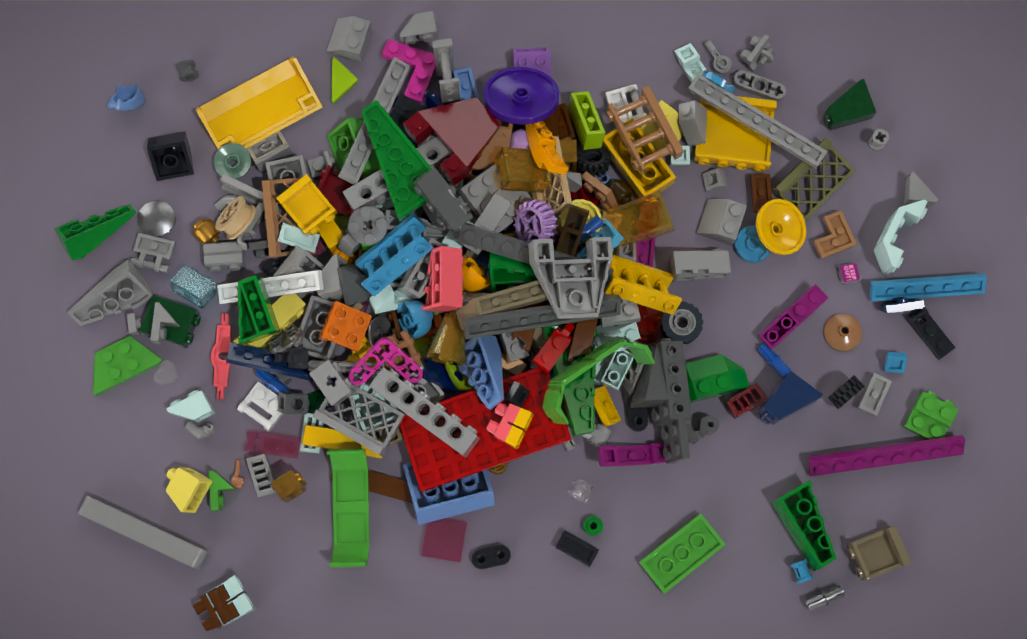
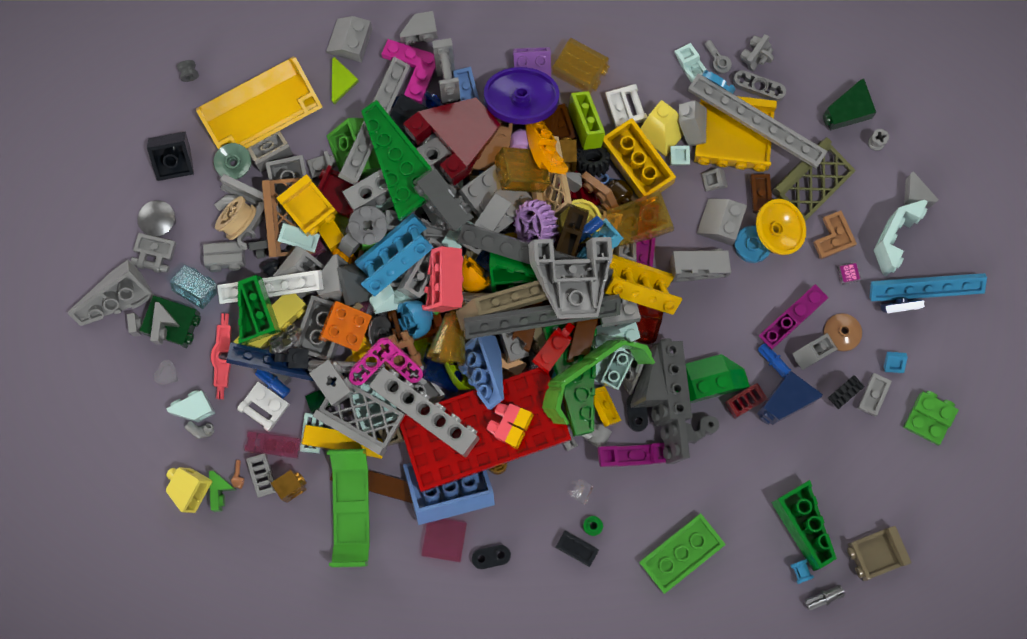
(85, 236): green wedge -> none
(121, 363): bright green wing -> none
(126, 98): medium blue hair -> none
(143, 532): light grey beam -> none
(205, 231): pearl gold head -> none
(218, 605): hips -> none
(285, 403): dark grey brick -> none
(517, 394): black tile -> none
(580, 66): none -> clear yellow brick
(655, 115): medium nougat fence -> none
(692, 319): wheel -> none
(814, 351): none -> light grey slope
(886, 455): magenta plate -> none
(930, 333): black plate -> none

